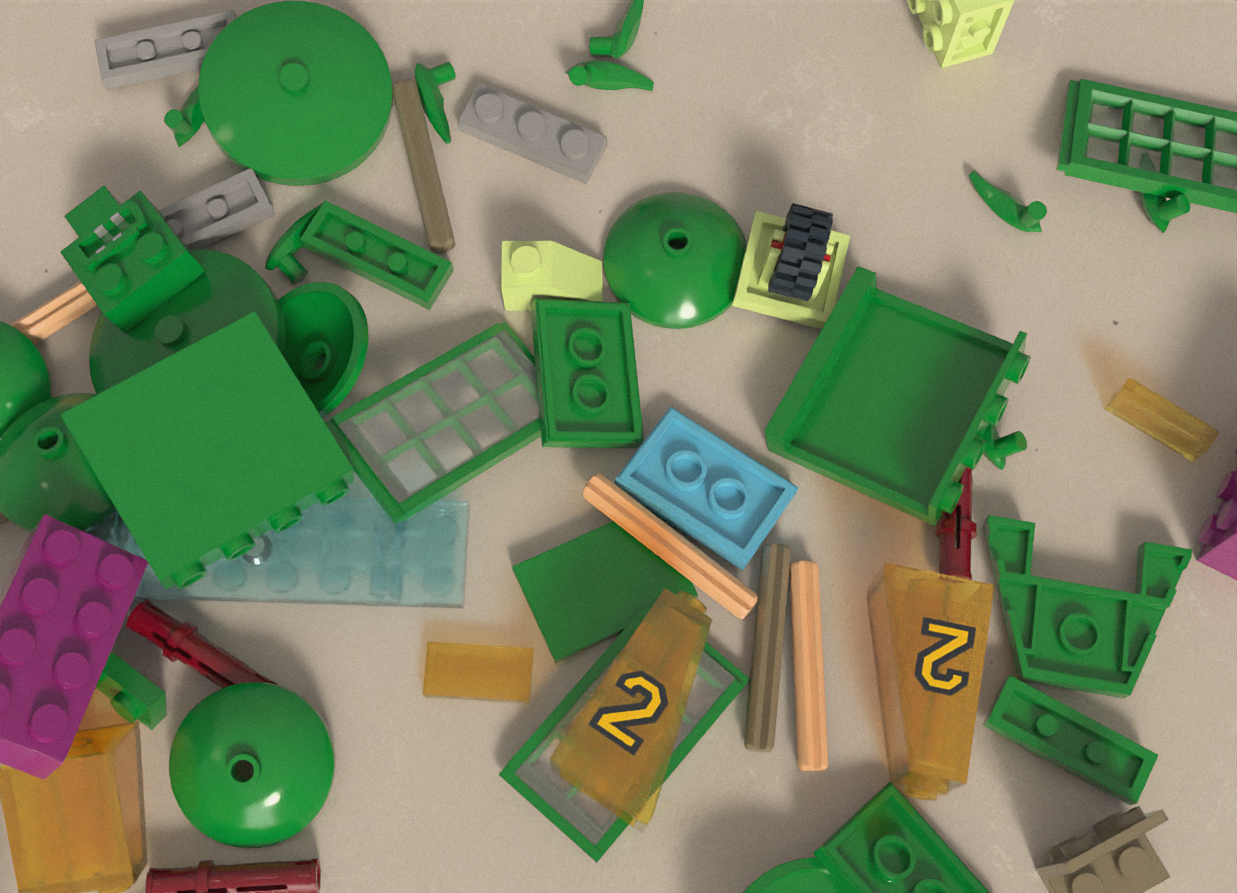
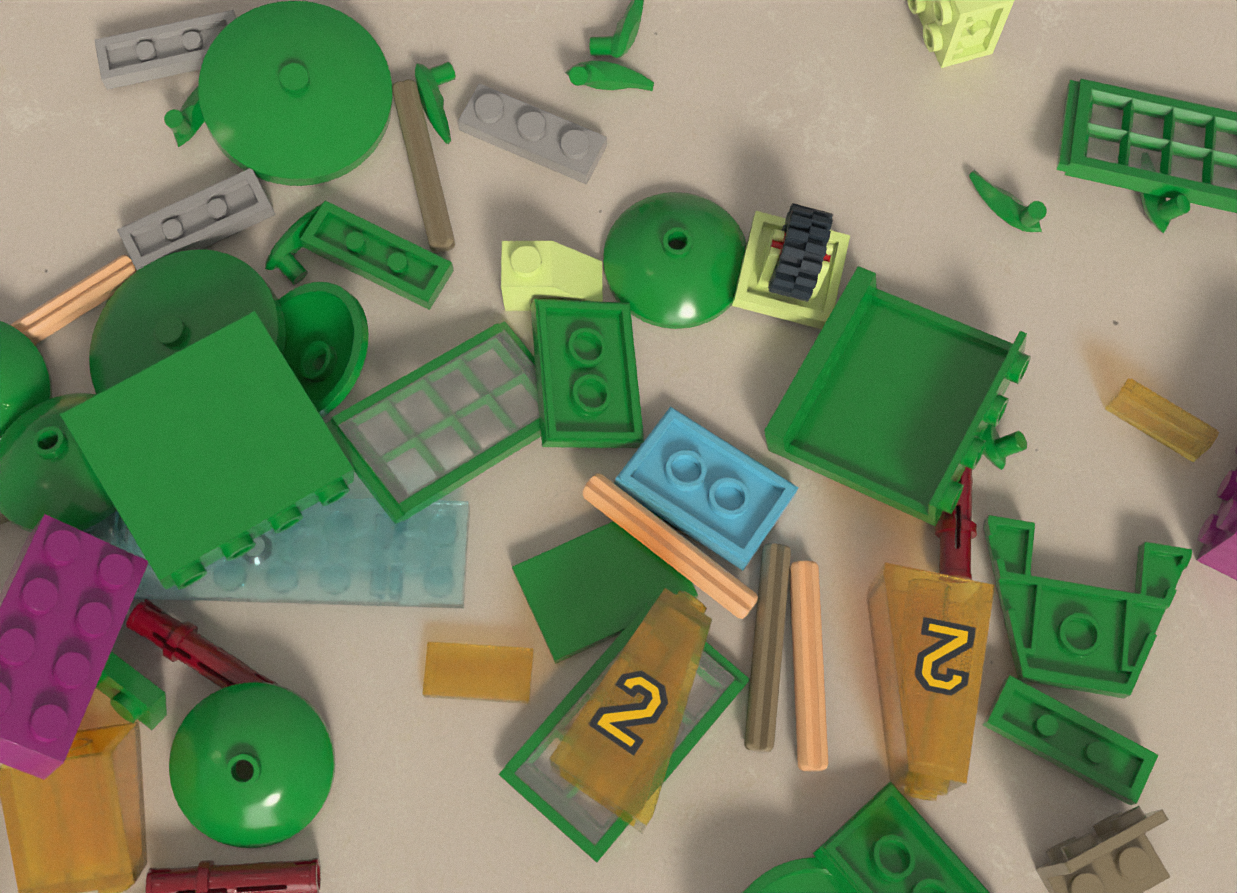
(127, 256): green piece -> none

